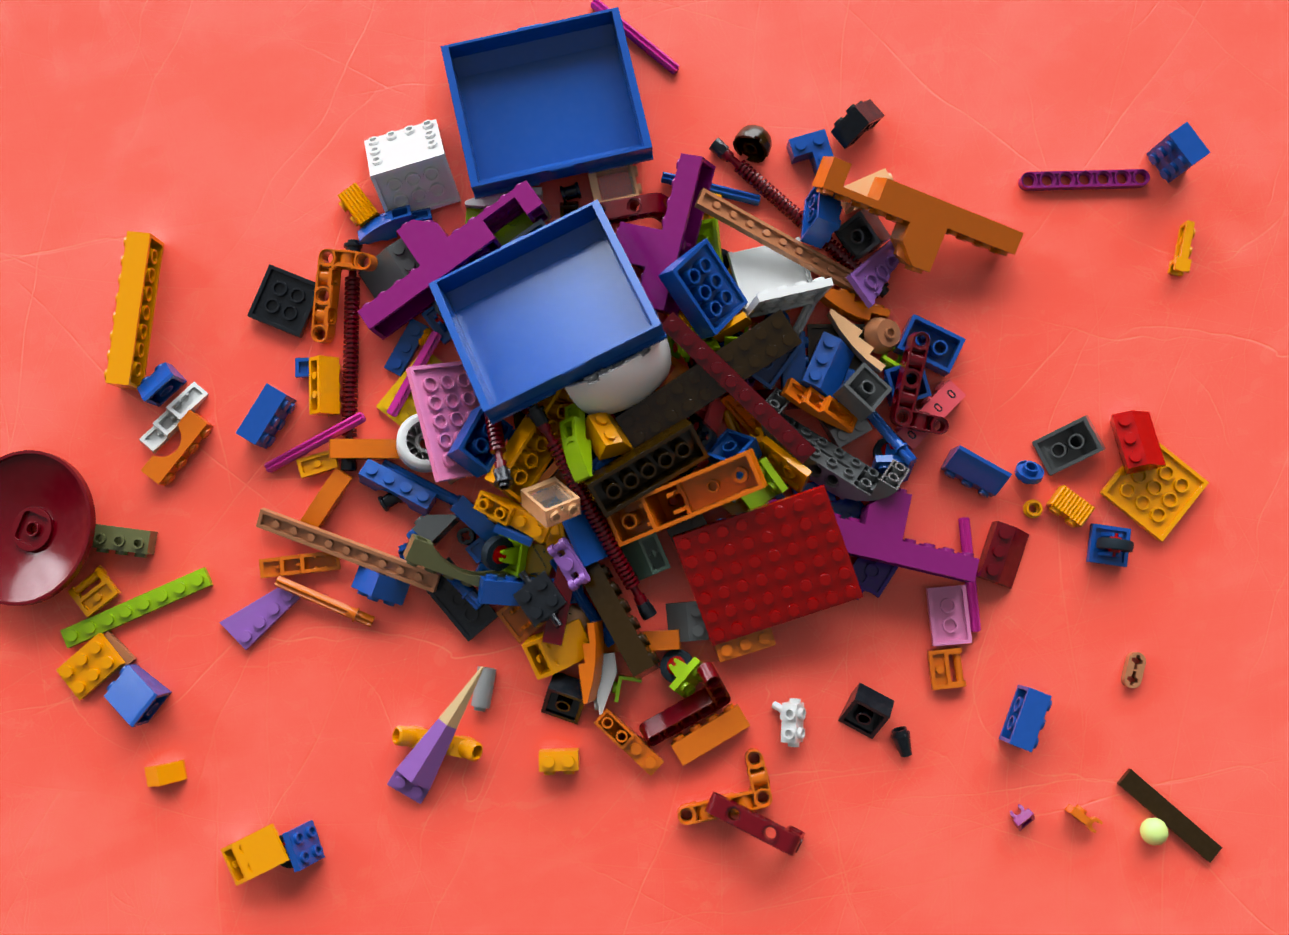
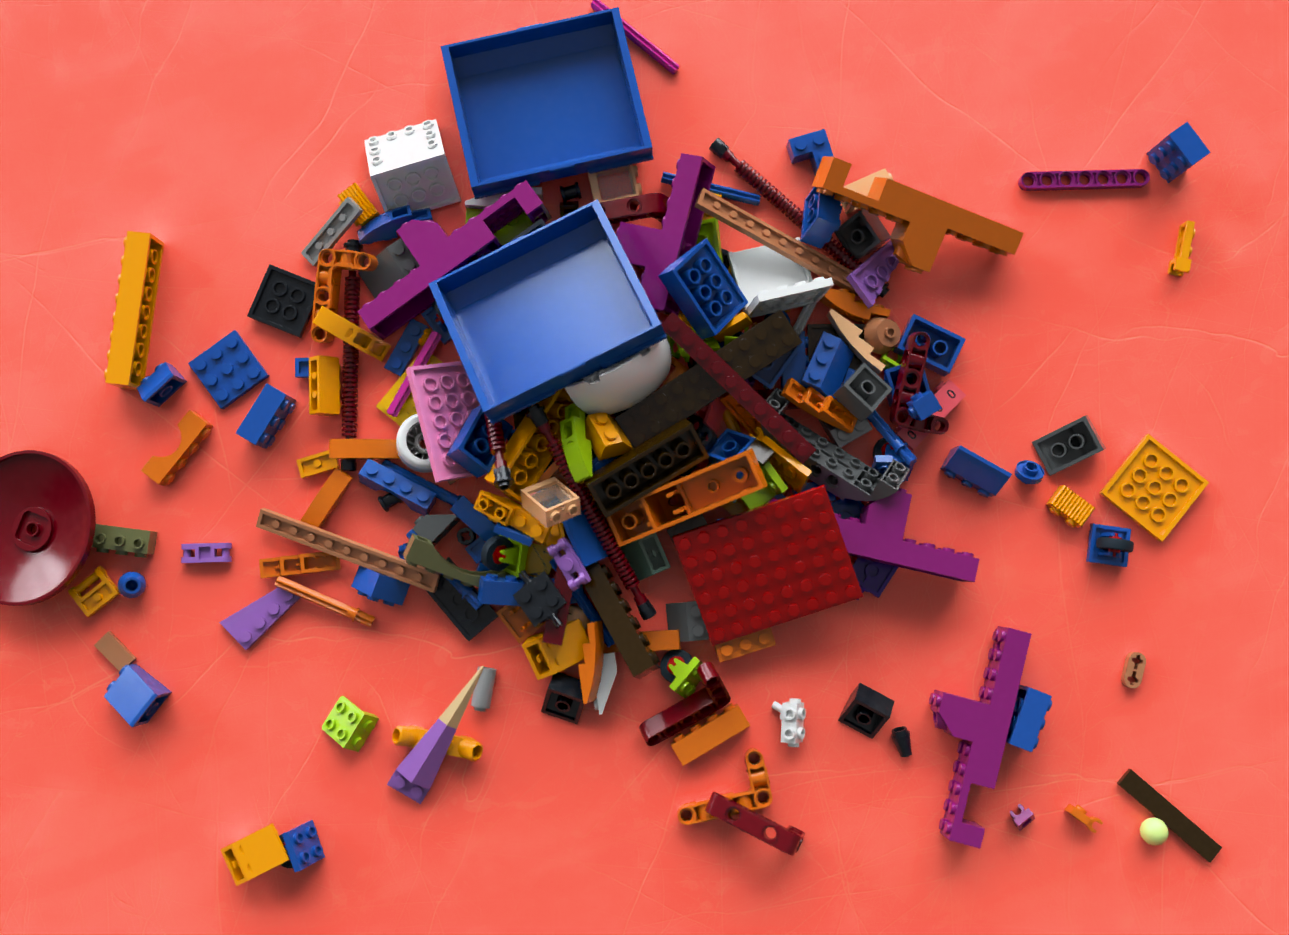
(90, 666): light orange plate -> none
(131, 584): none -> blue piece
(136, 607): lime plate -> none
(165, 773): light orange slope -> none
(166, 424): white slope -> none
(206, 552): none -> medium lavender plate
(228, 369): none -> blue plate
(315, 442): dark pink axle -> none
(332, 230): none -> light grey plate
(349, 724): none -> lime bracket
(351, 333): none -> light orange slope
(559, 760): light orange brick -> none
(617, 685): lime bracket -> none
(629, 741): orange slope -> none
(753, 142): dark brown cylinder -> none
(762, 452): none -> slope
(856, 122): black brick -> none
(923, 405): none -> blue brick
(940, 669): orange plate -> none
(948, 615): bright pink plate -> none
(971, 587): dark pink axle -> none
(982, 728): none -> magenta piece
(1002, 554): dark red slope -> none
(1038, 508): light orange plate -> none
(1137, 441): red slope -> none

